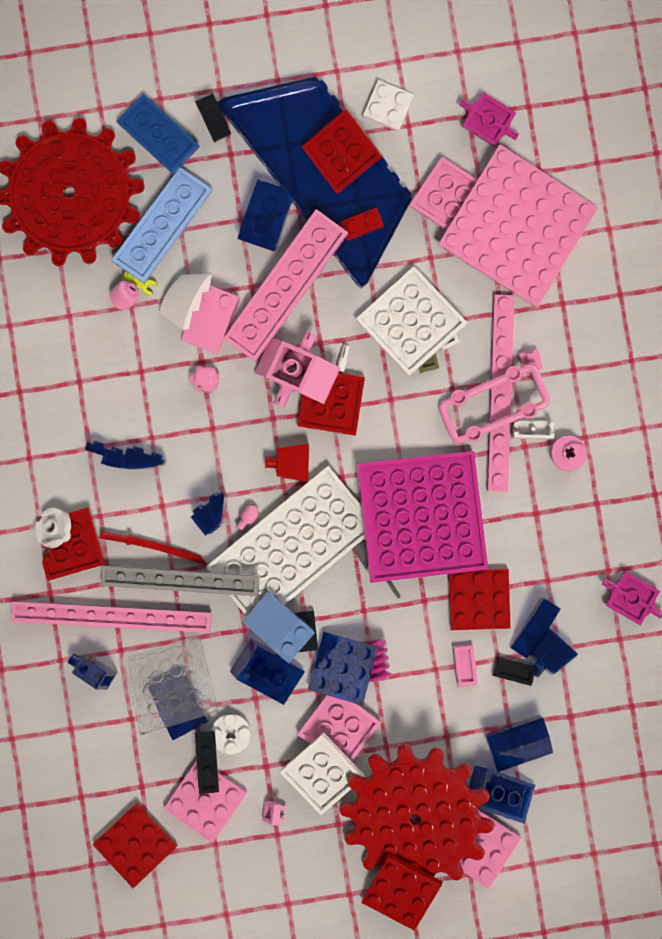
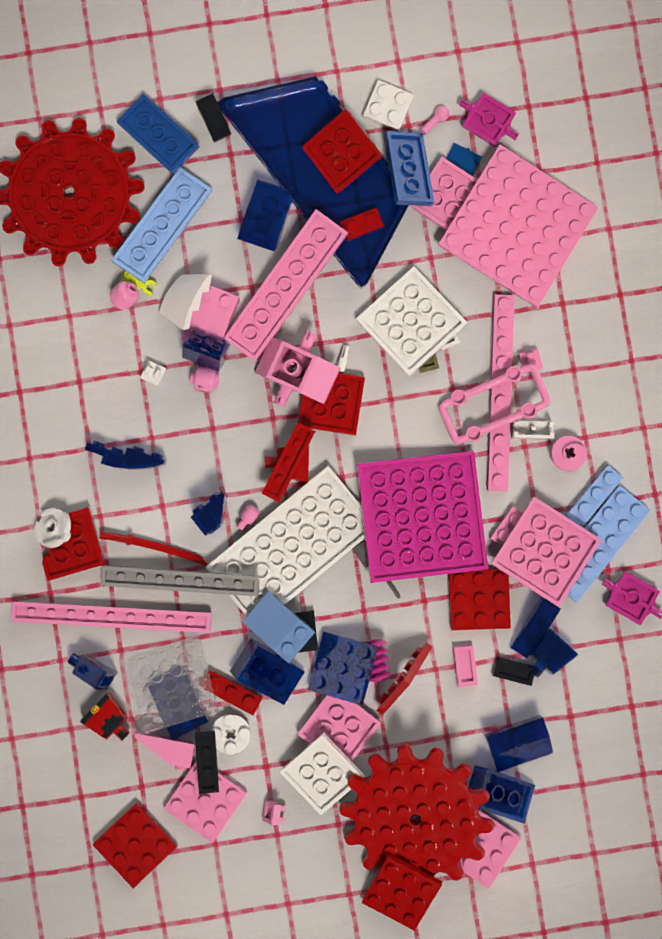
(106, 718): none -> torso
(153, 373): none -> white tile
(175, 752): none -> bright pink slope
(205, 350): none -> clear blue slope
(234, 693): none -> red plate
(288, 462): none -> red plate
(404, 679): none -> red plate
(409, 168): none -> blue plate
(440, 114): none -> bright pink bar
(464, 158): none -> clear blue piece
(506, 526): none -> bright pink plate
(546, 551): none -> bright pink plate
(594, 496): none -> light blue plate
(613, 525): none -> light blue plate

